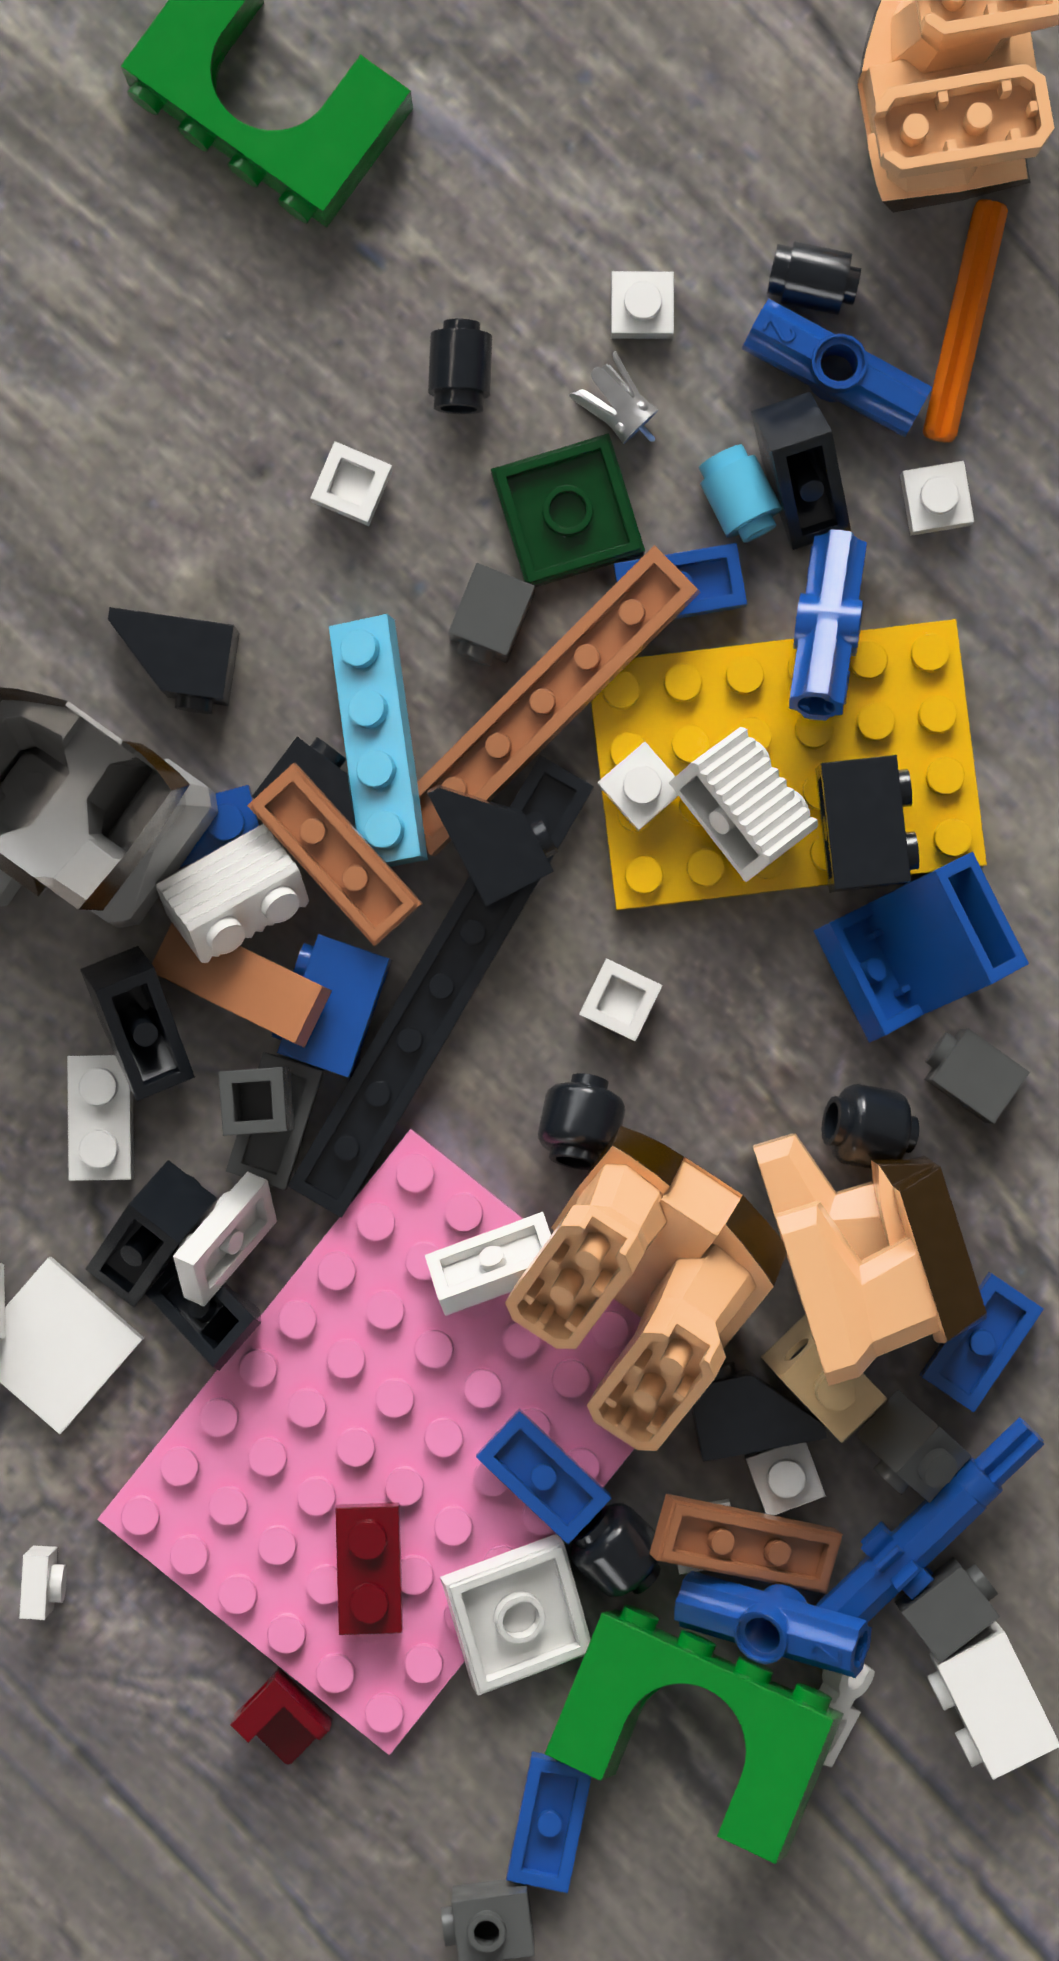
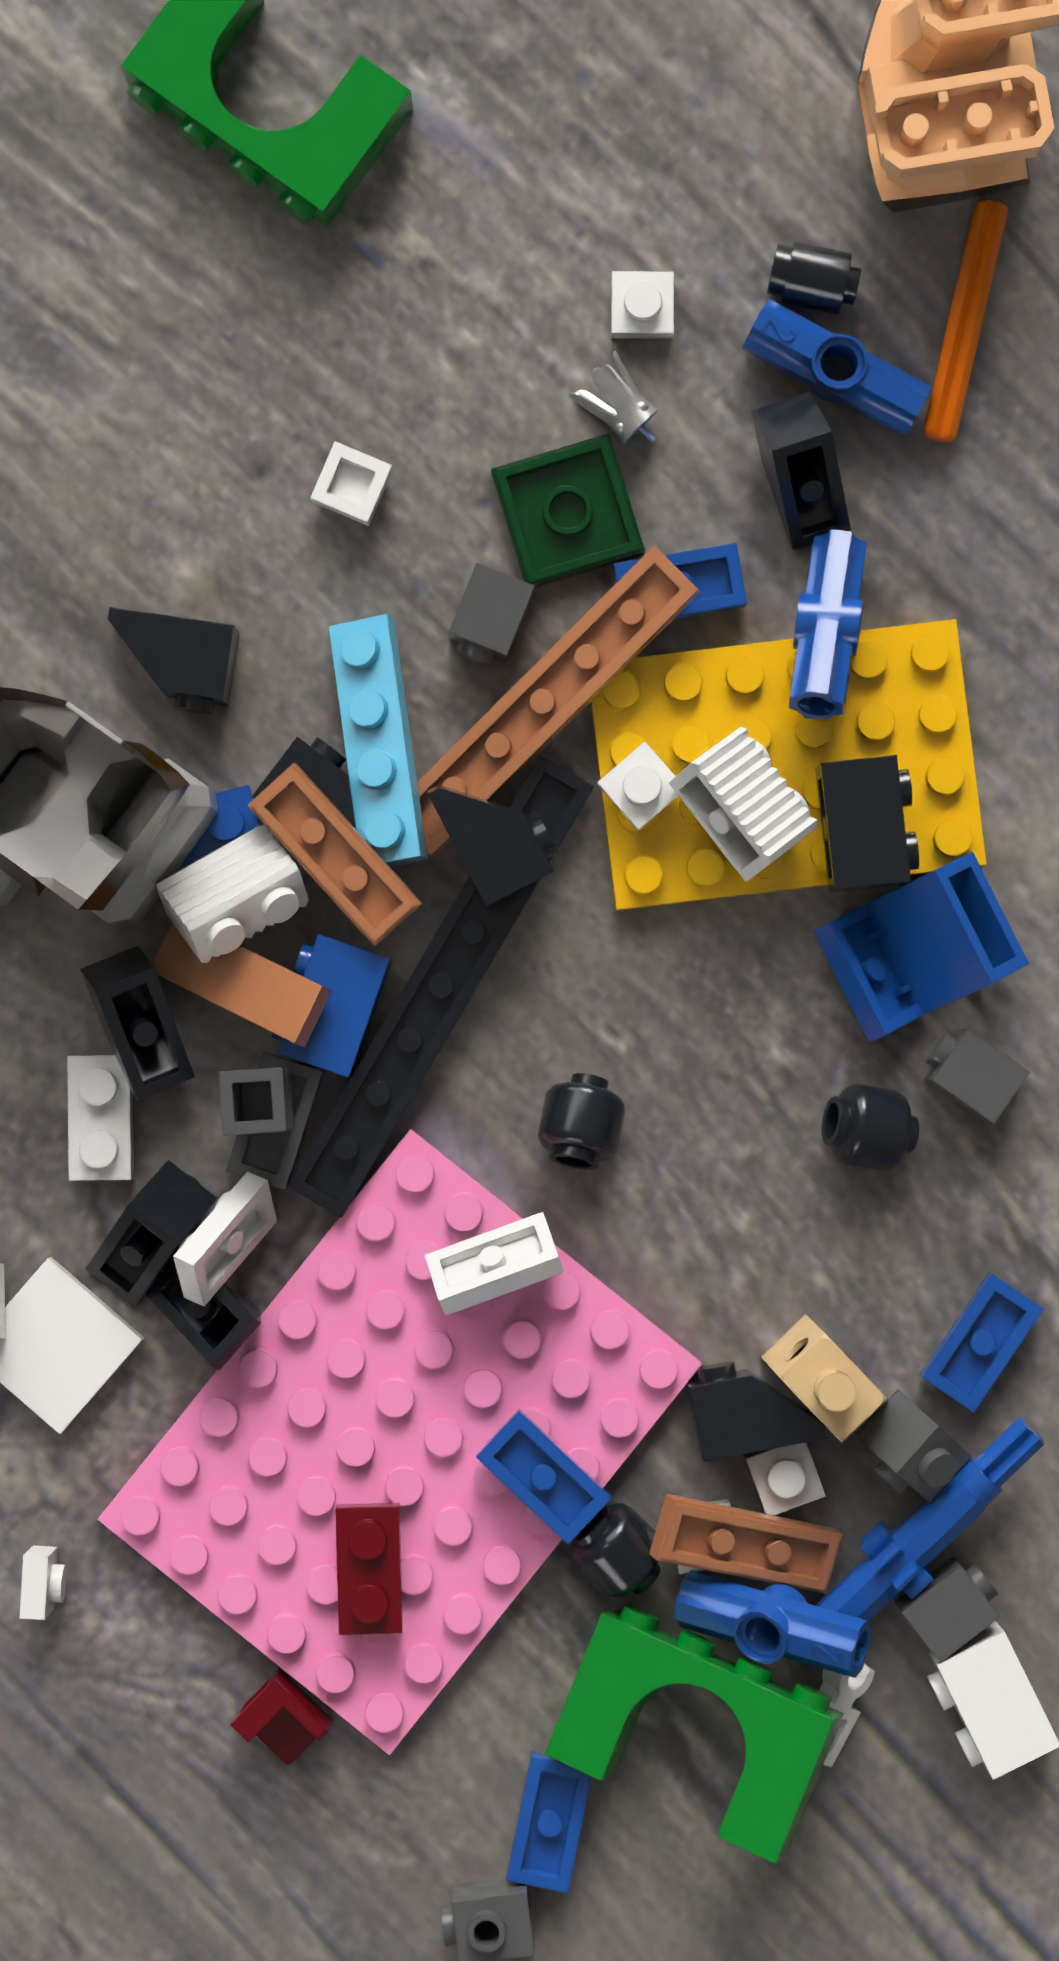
(460, 366): black brick -> none
(517, 1614): white tile -> none
(620, 1000): white plate -> none
(671, 1251): light nougat piece -> none
(739, 493): medium azure brick -> none
(870, 1259): light nougat piece -> none
(937, 498): white plate -> none

